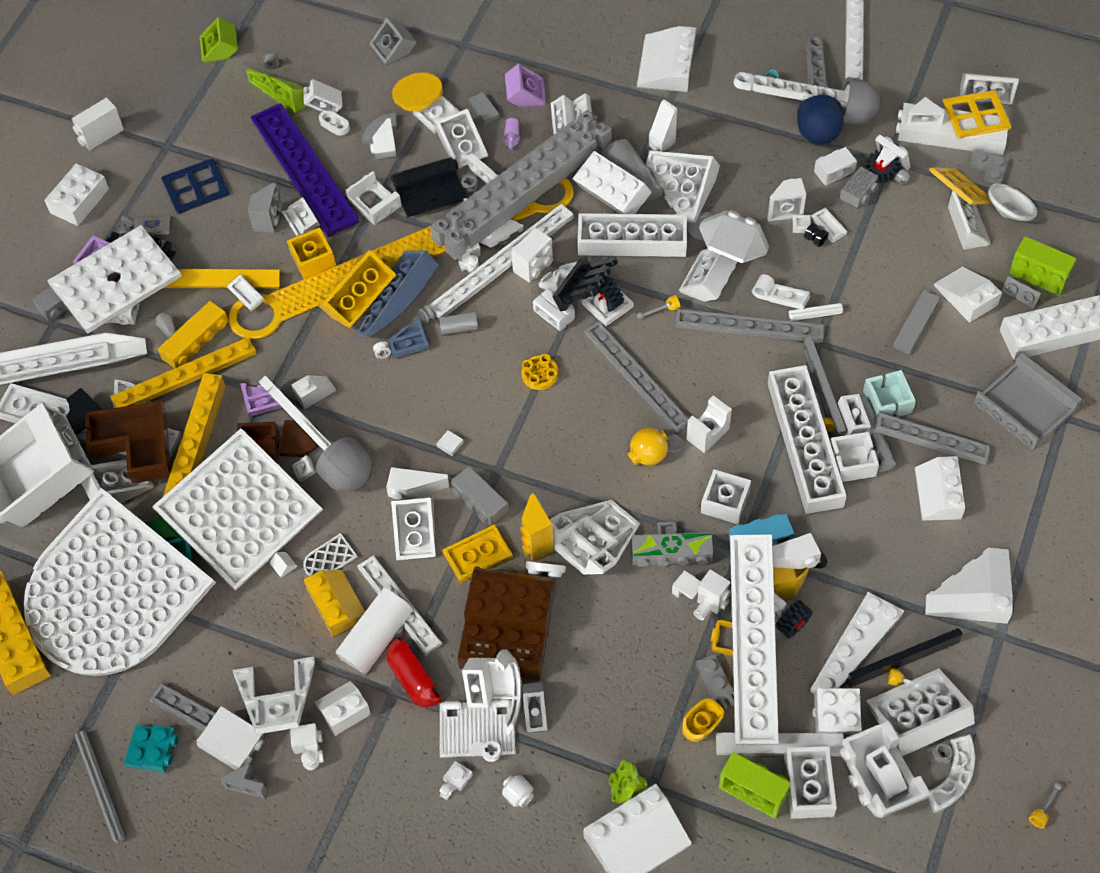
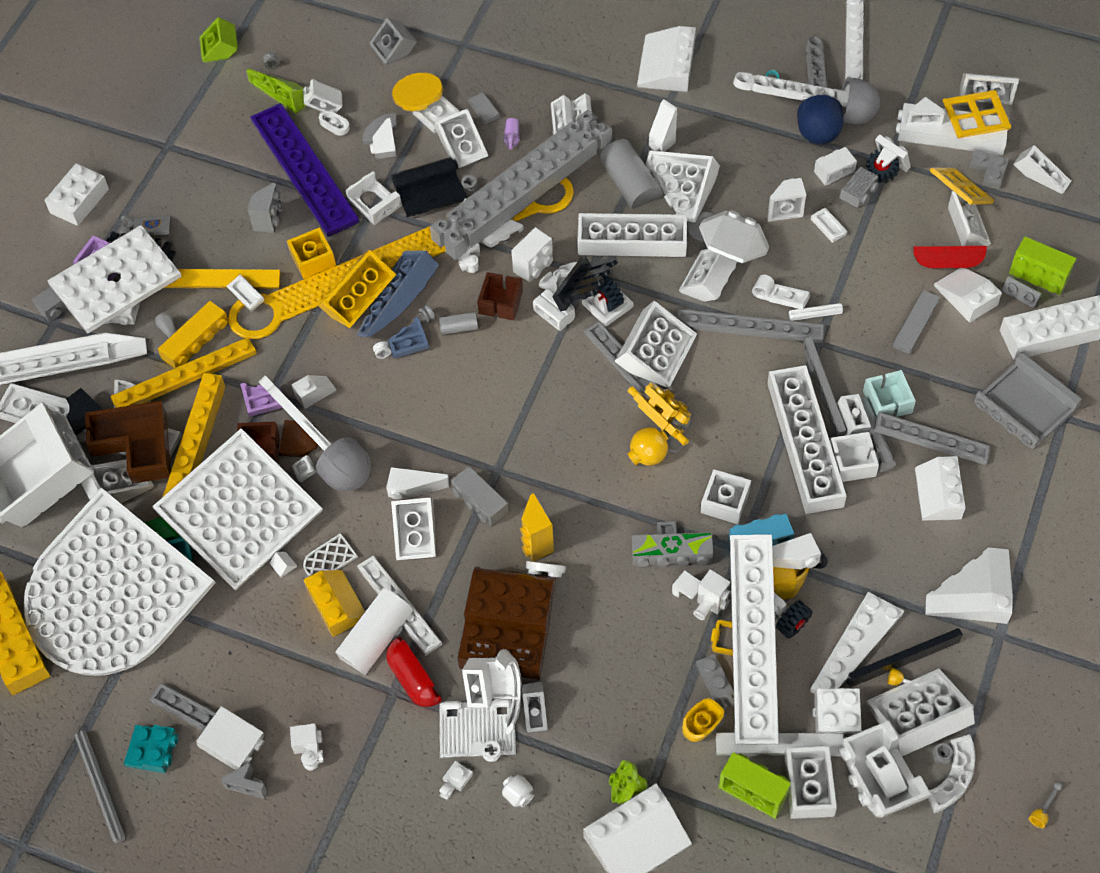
(97, 124): white brick -> none
(195, 186): dark blue window -> none
(276, 710): white wing -> none
(301, 217): white plate -> none
(343, 708): white slope -> none
(449, 443): white tile -> none
(480, 169): white tile -> none
(481, 549): yellow tile -> none
(495, 265): white plate -> none
(497, 300): none -> copper piece
(524, 87): lavender slope -> none
(539, 372): yellow tile -> none
(593, 536): white wedge -> none
(611, 184): white brick -> none
(656, 346): none -> white slope
(672, 304): hinge -> none
(673, 410): none -> yellow piece
(716, 418): white piece -> none
(800, 223): white tile -> none
(816, 235): black wheel -> none
(828, 422): yellow hinge -> none
(902, 177): light grey hinge -> none
(949, 256): none -> red brick
(1012, 203): white dish -> none
(1041, 169): none -> white slope

